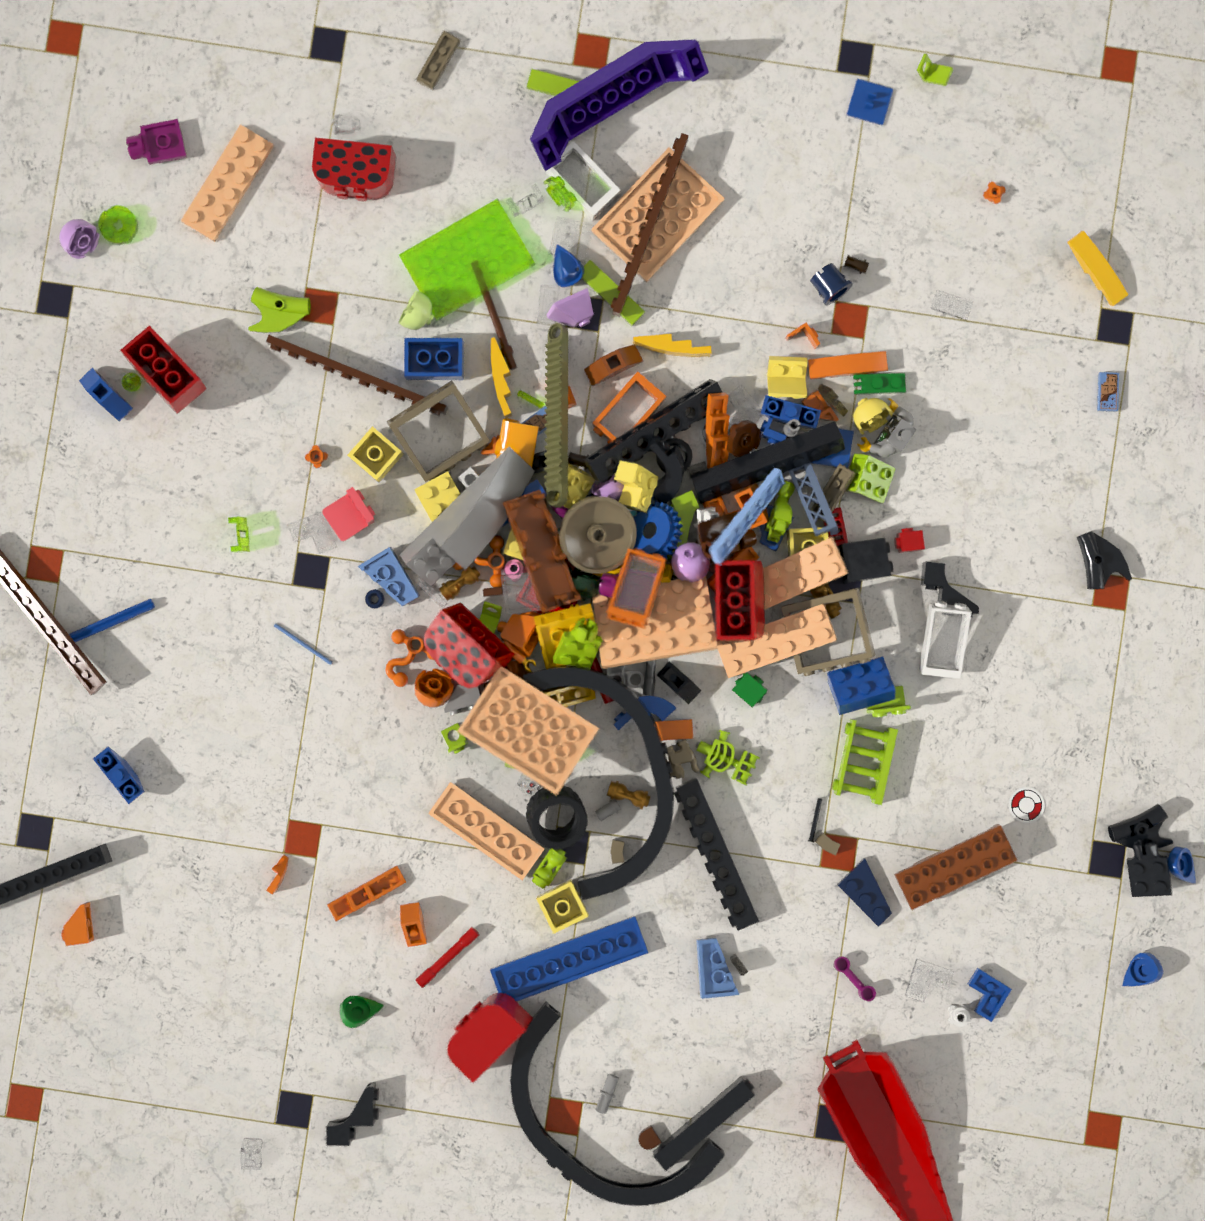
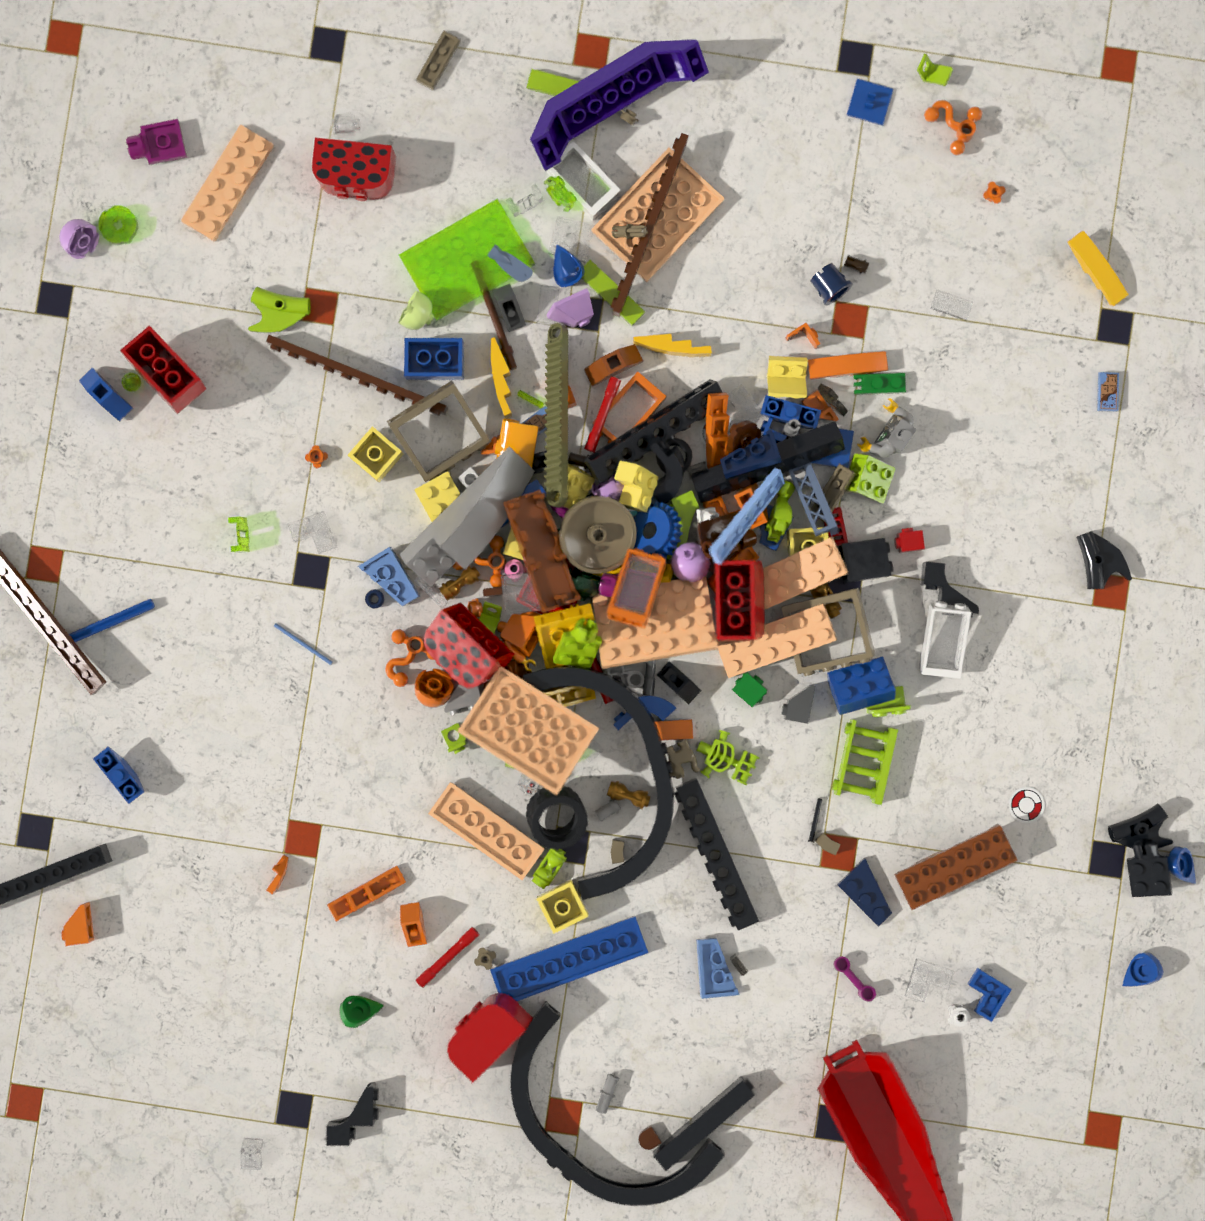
(349, 514): coral bracket -> none
(475, 607): none -> orange plate
(485, 963): none -> dark tan plate
(509, 307): none -> dark grey slope
(510, 264): none -> sand blue piece
(594, 435): none -> red piece
(629, 116): none -> dark tan plate
(629, 231): none -> dark tan axle
(757, 455): none -> dark blue wing
(799, 705): none -> dark grey slope
(871, 414): light yellow cylinder -> none
(974, 114): none -> orange piece

